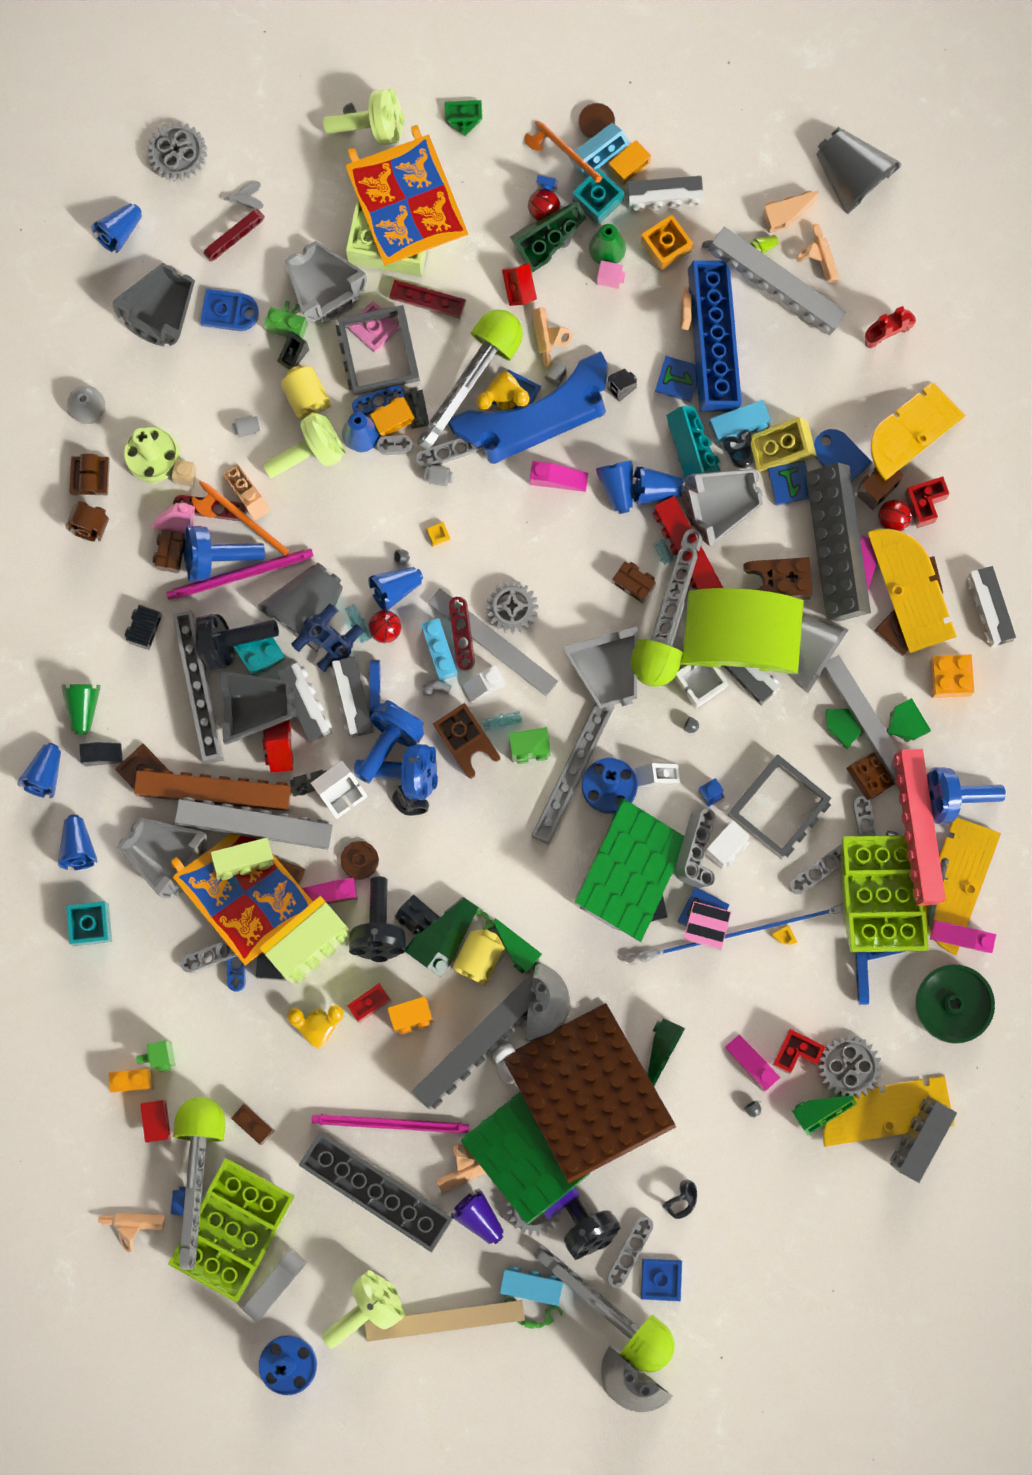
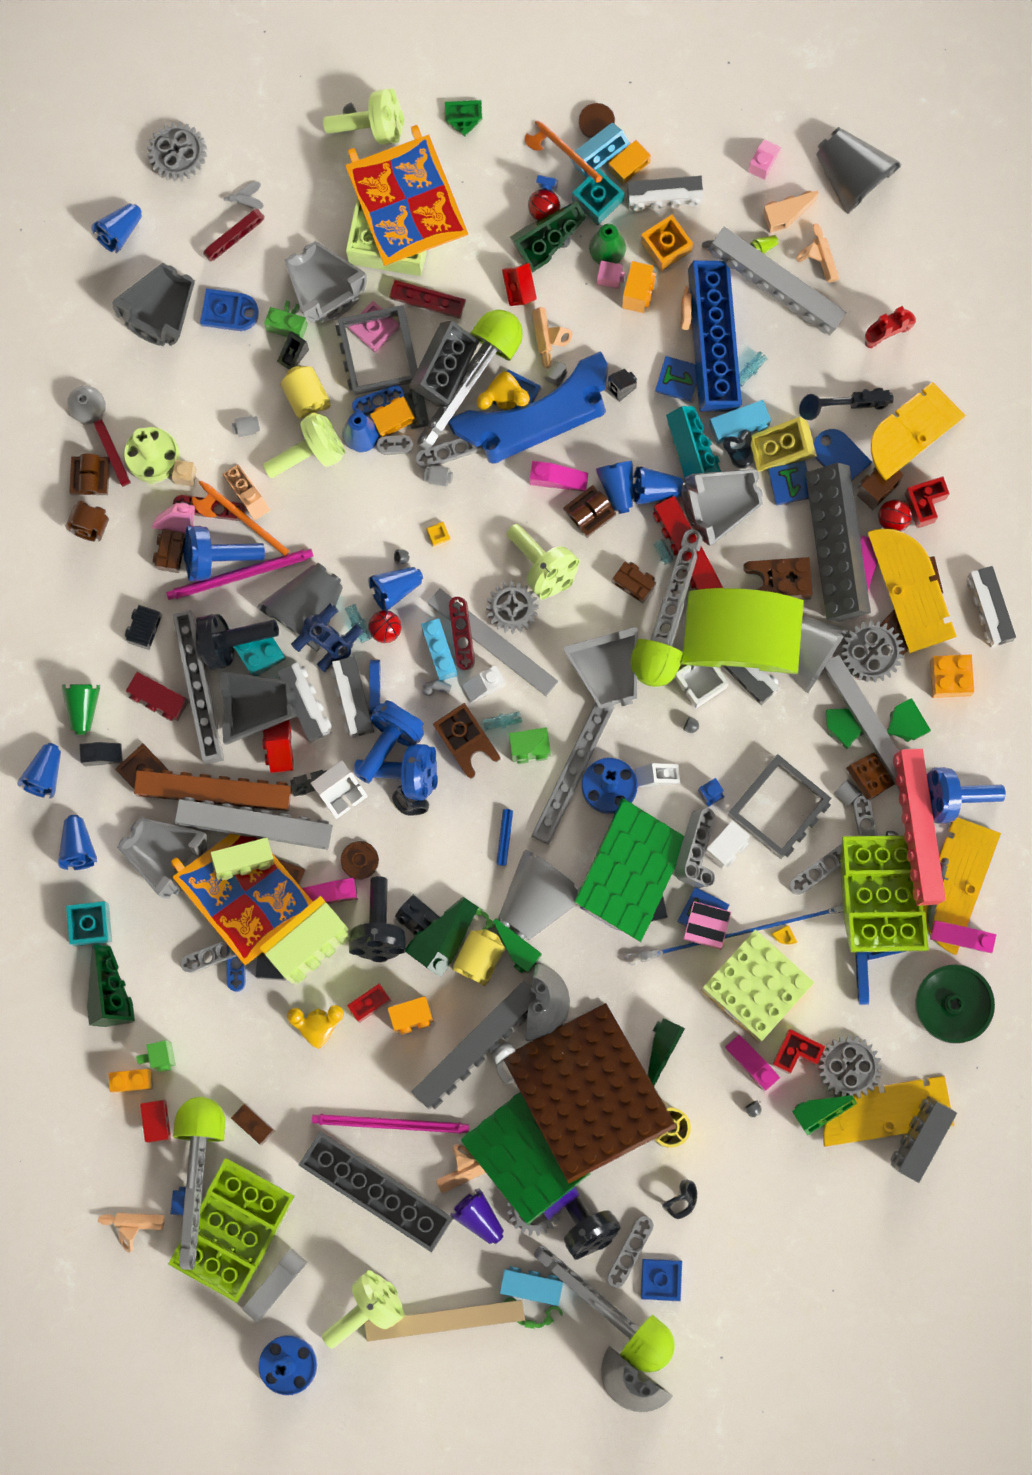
(107, 997): none -> dark green wedge
(112, 453): none -> dark red beam
(156, 697): none -> dark red brick
(444, 363): none -> dark grey brick
(504, 838): none -> blue axle
(536, 896): none -> light grey cone
(551, 570): none -> yellowish green piece
(590, 511): none -> reddish brown plate
(639, 287): none -> light orange brick
(677, 1135): none -> light yellow cylinder
(752, 367): none -> clear light blue pin
(757, 986): none -> yellowish green piece
(763, 159): none -> bright pink slope
(847, 792): none -> light grey brick
(859, 640): none -> light grey gear
(878, 398): none -> black piece

